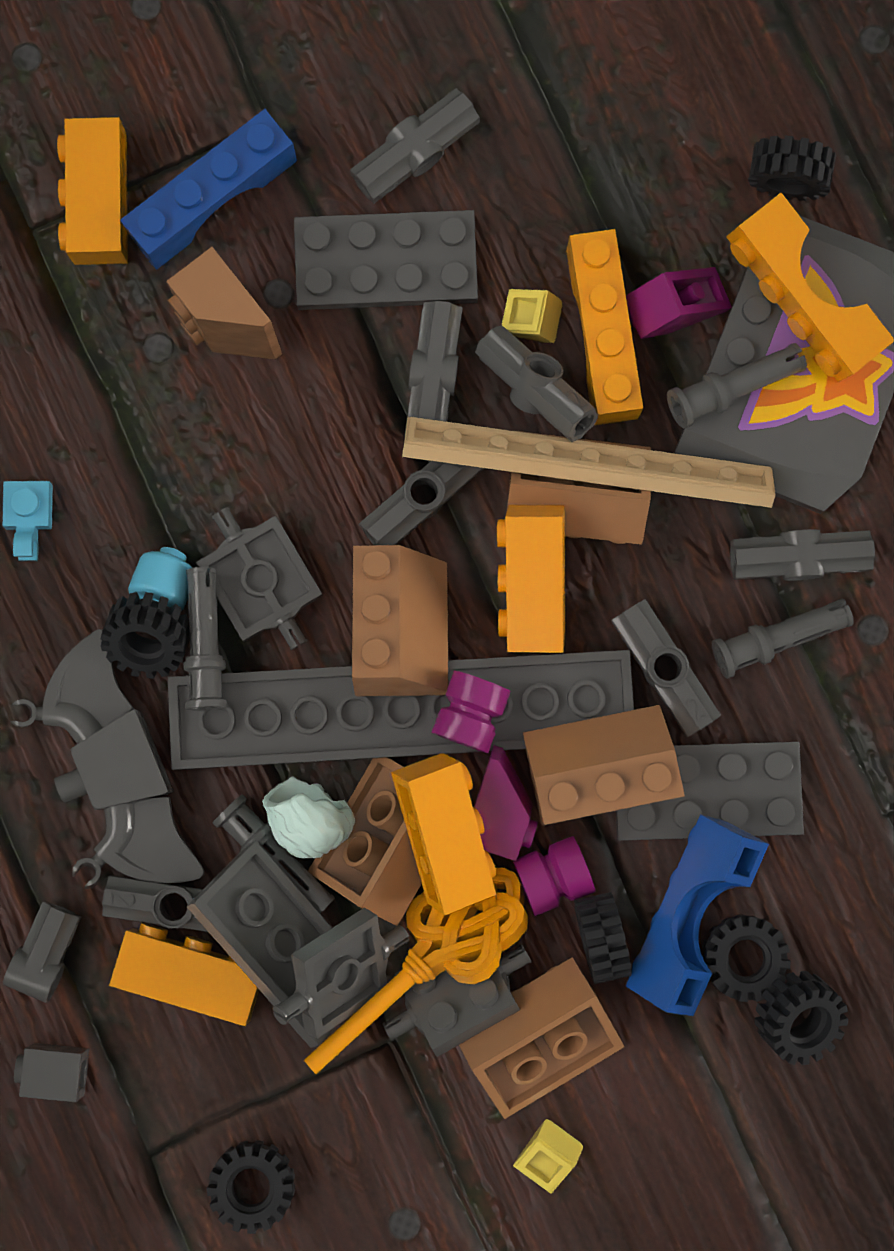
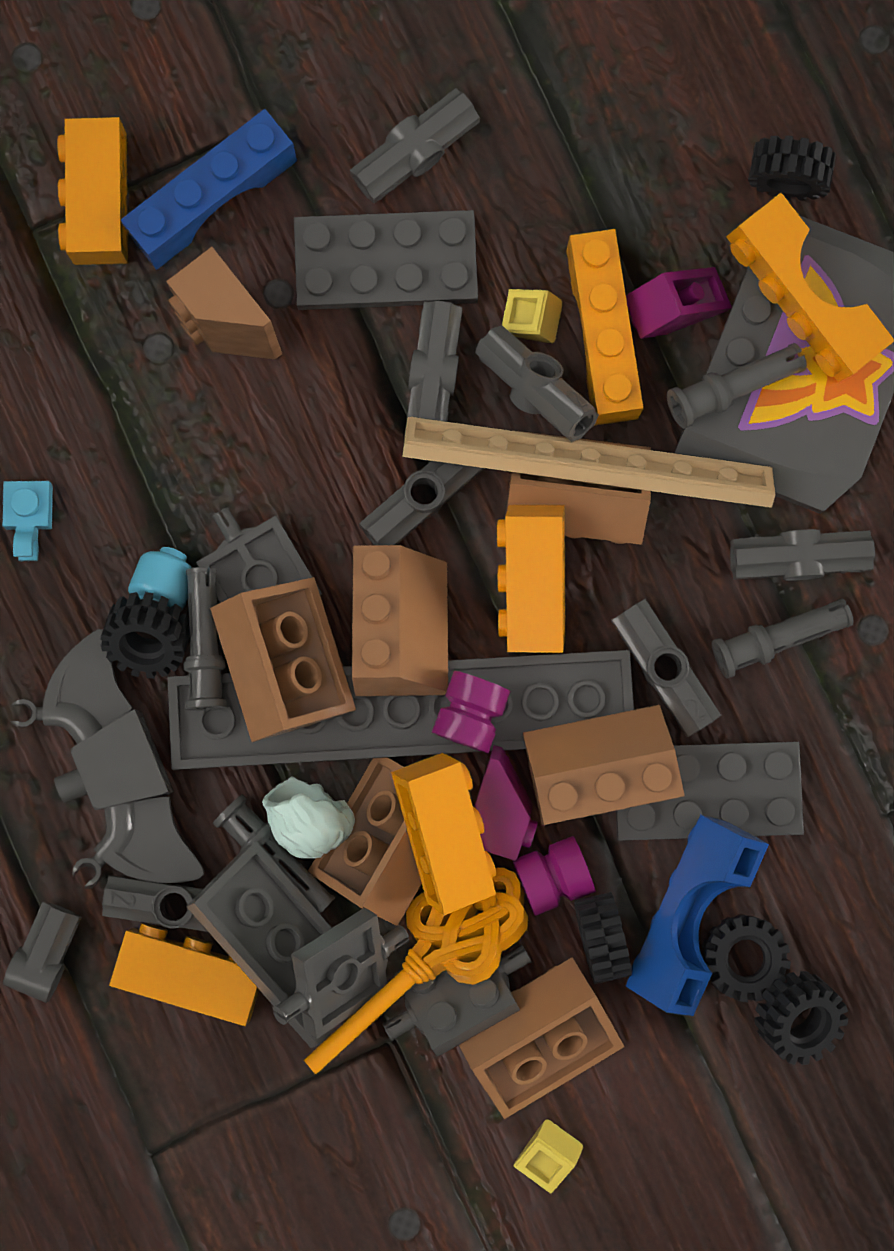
(52, 1072): dark grey brick -> none
(246, 1215): black tyre -> none
(282, 658): none -> medium nougat slope

